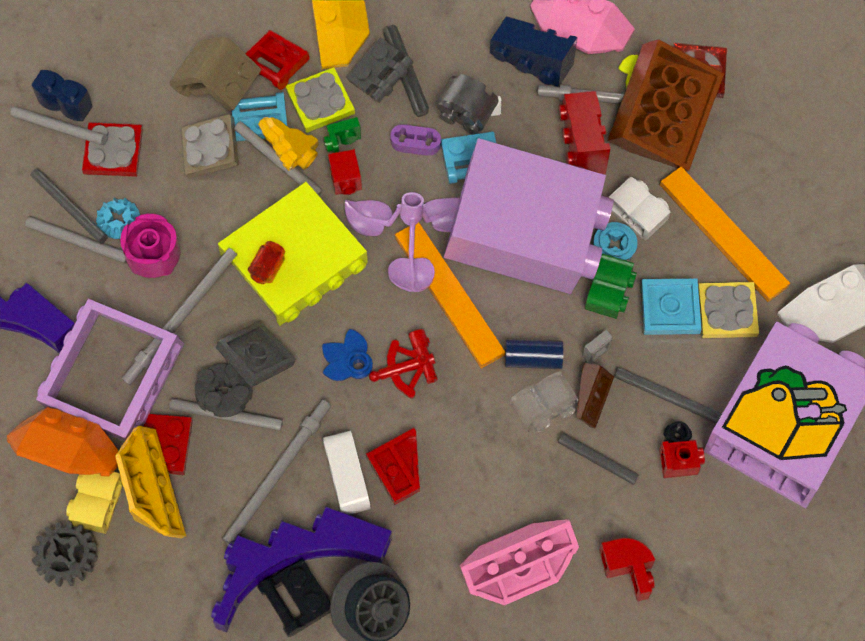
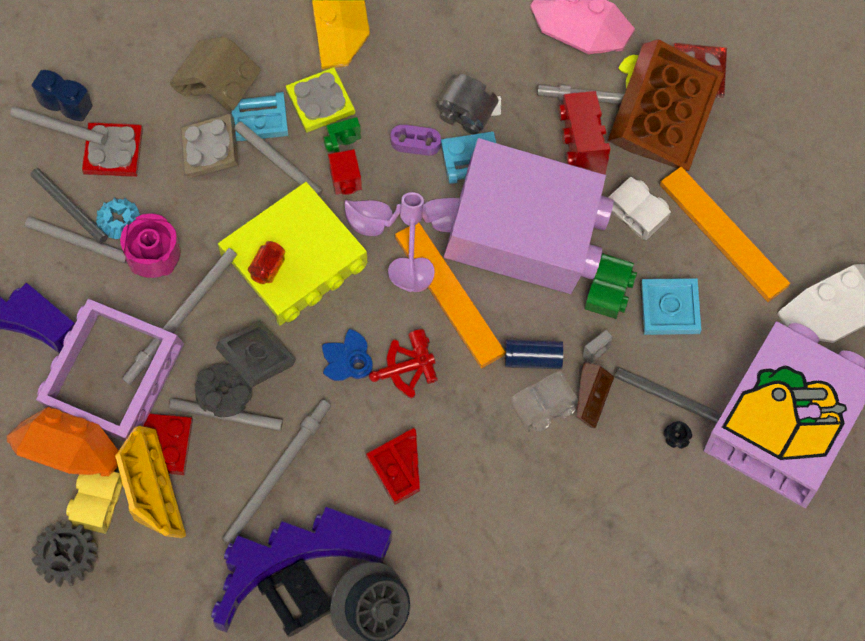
(281, 54): red plate -> none
(290, 144): yellow rock -> none
(346, 473): white beam -> none
(374, 67): dark grey plate -> none
(410, 81): dark grey axle -> none
(520, 561): bright pink wedge -> none
(534, 51): dark blue wedge -> none
(598, 458): dark grey bar -> none
(617, 231): medium azure gear -> none
(632, 558): red brick -> none
(676, 466): red brick -> none
(728, 310): light grey piece -> none

